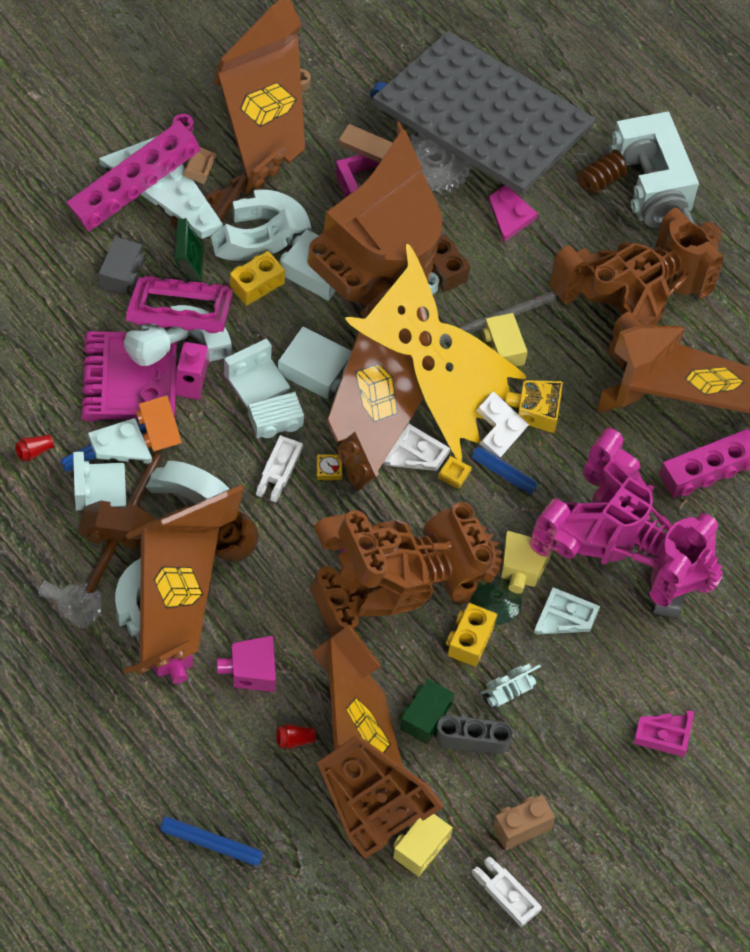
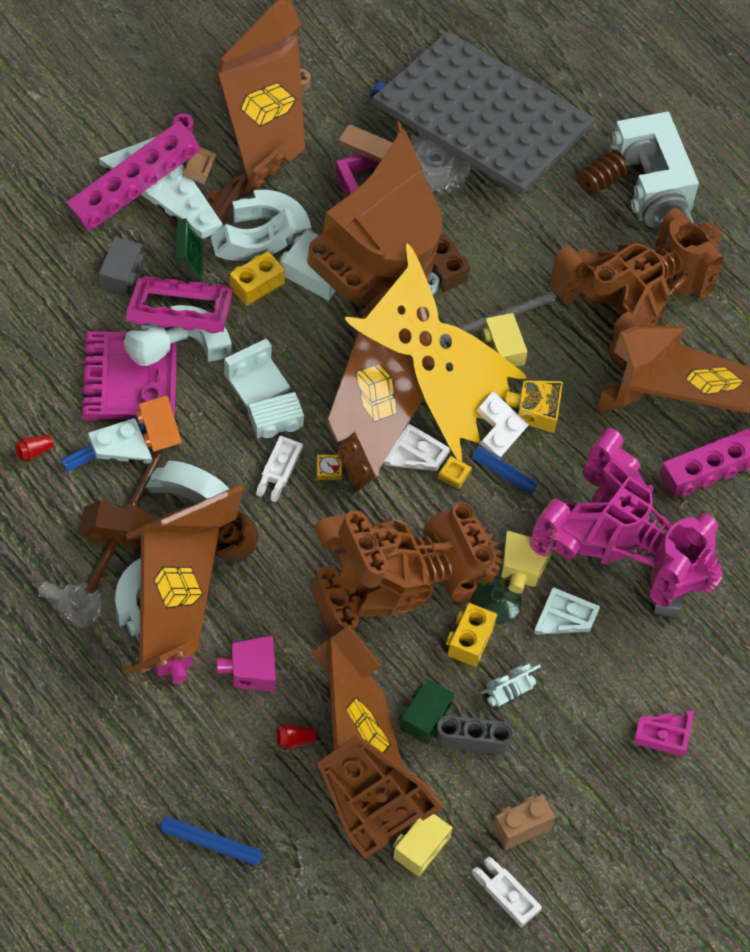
(98, 482): light aqua bracket -> none
(192, 362): dark pink torso -> none
(314, 362): light aqua brick -> none
(510, 212): dark pink wing -> none

